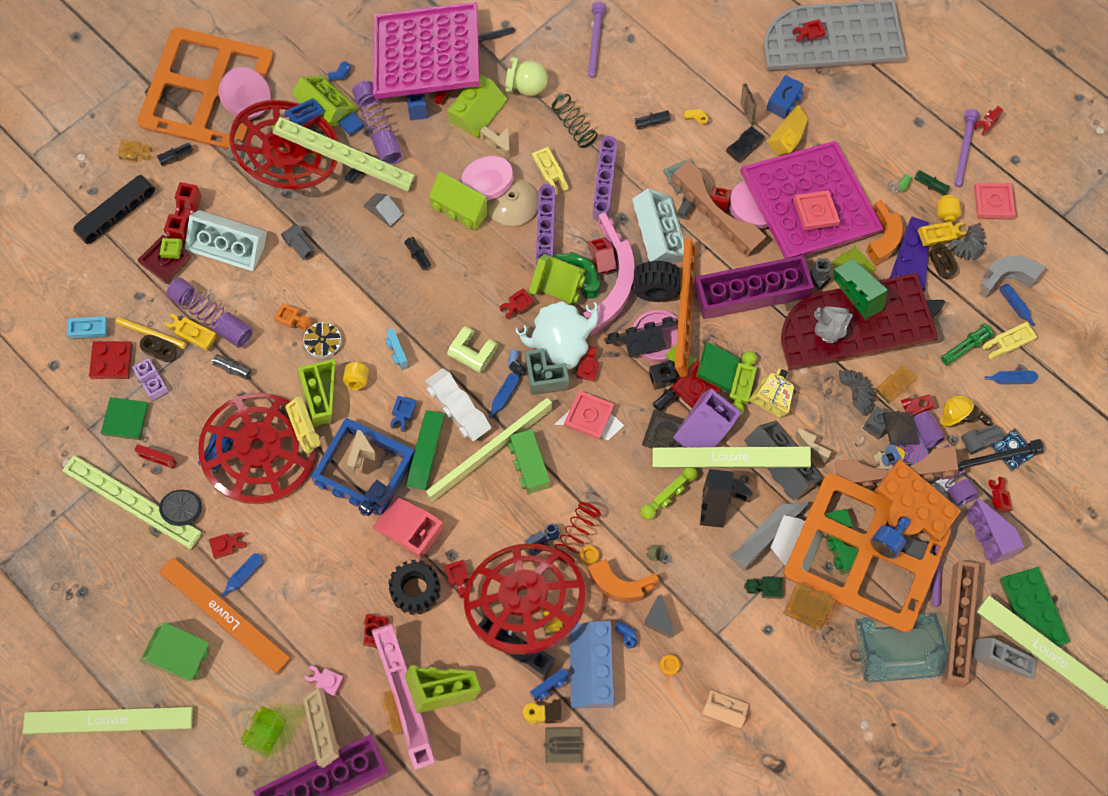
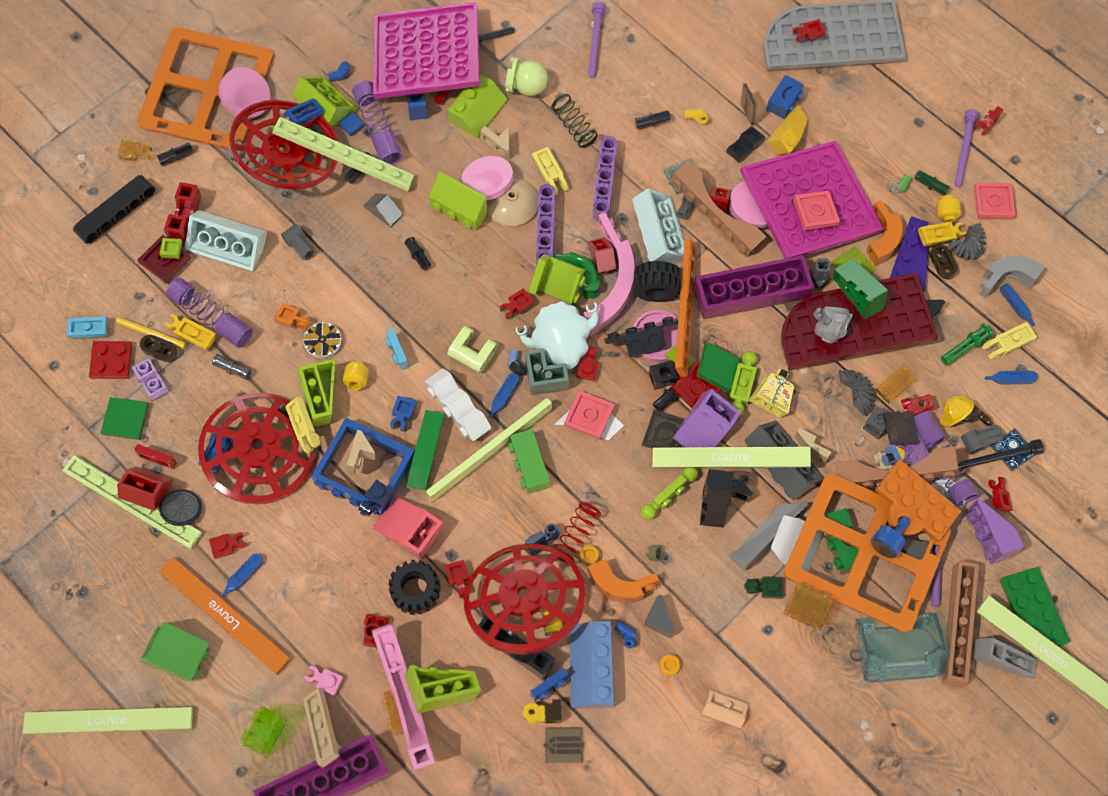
(143, 487): none -> red slope

